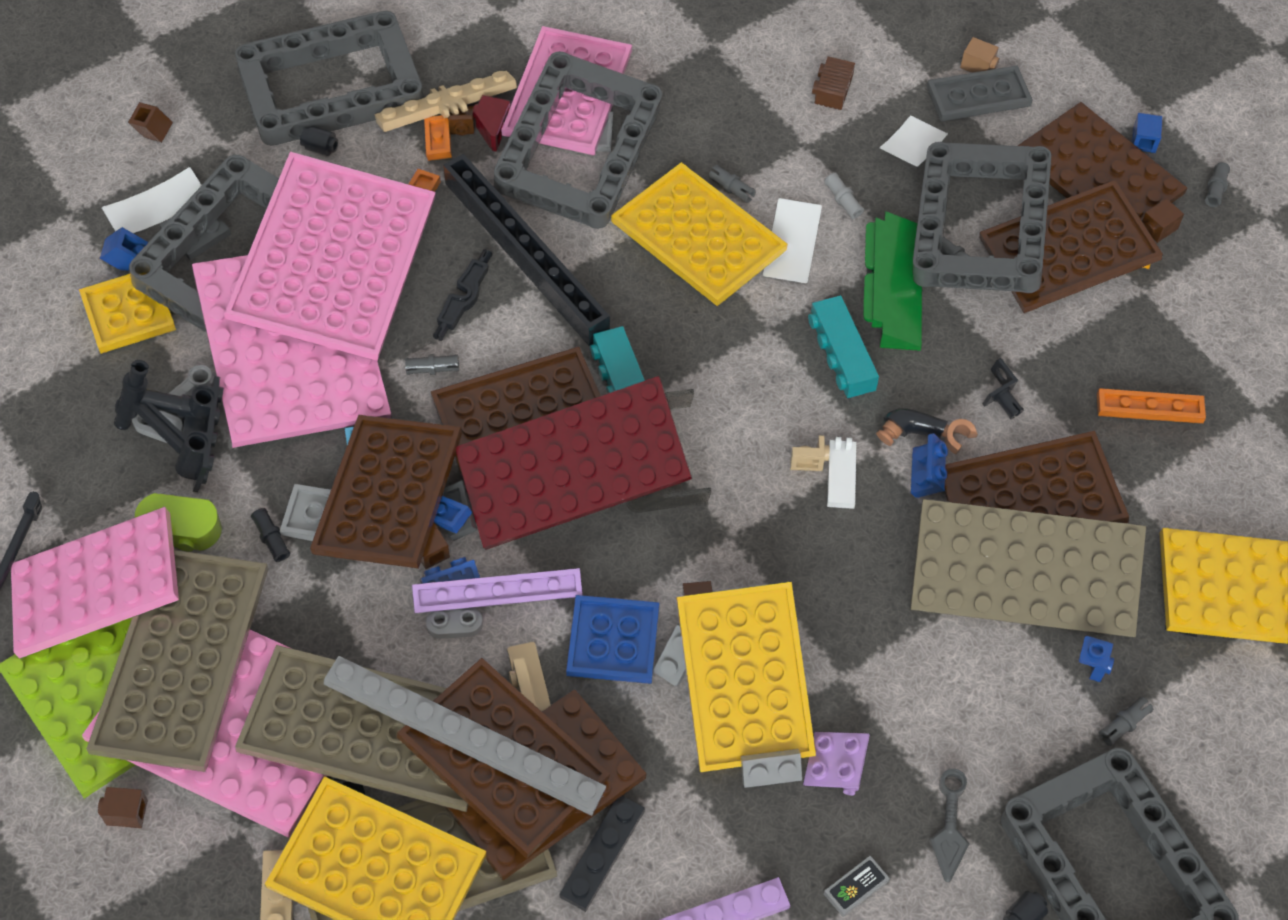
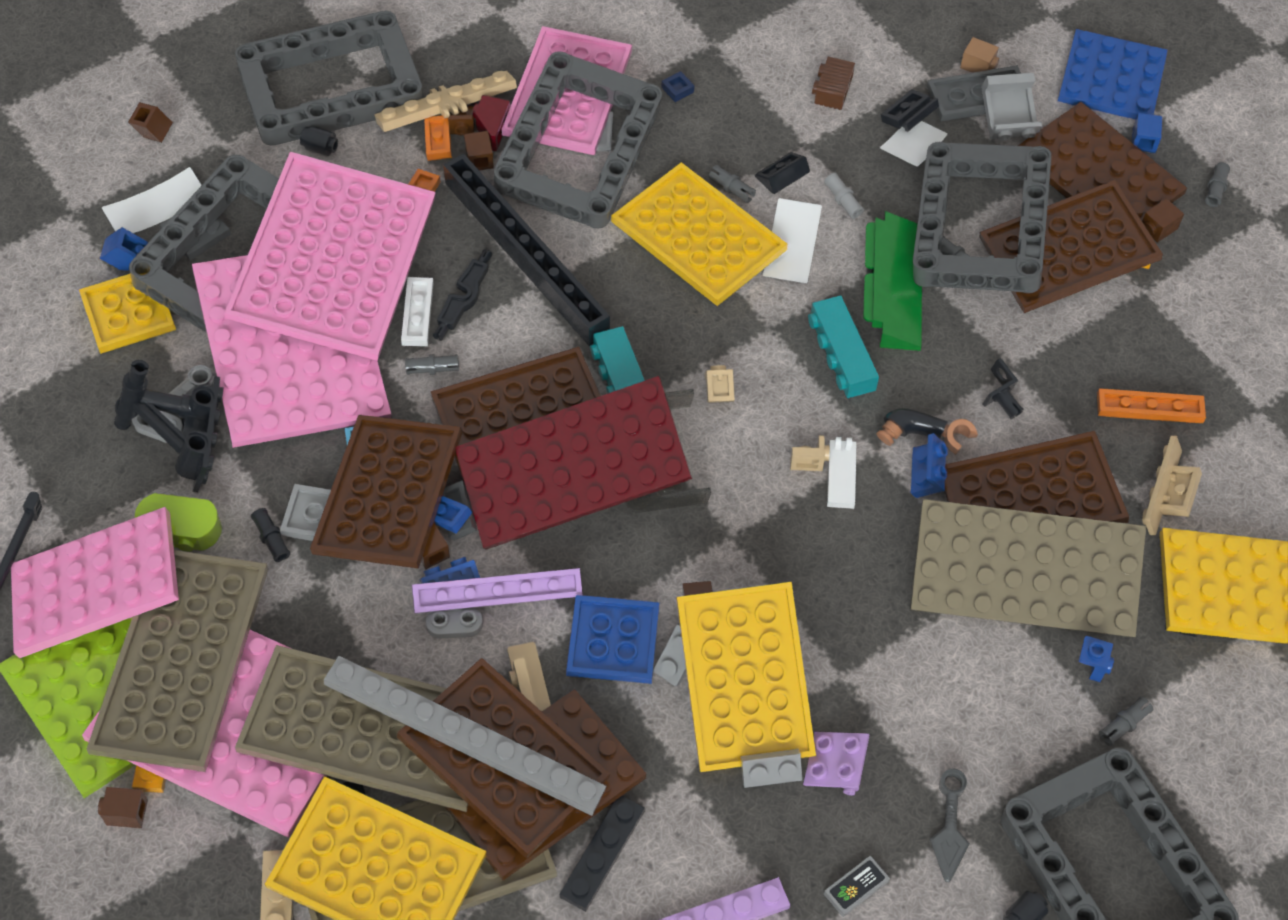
(148, 781): none -> light orange plate
(417, 311): none -> white plate
(479, 150): none -> reddish brown brick
(677, 86): none -> dark blue plate
(719, 384): none -> tan bracket
(783, 172): none -> black slope
(909, 110): none -> black plate
(1010, 106): none -> light grey panel
(1112, 75): none -> blue plate
(1173, 489): none -> tan bracket

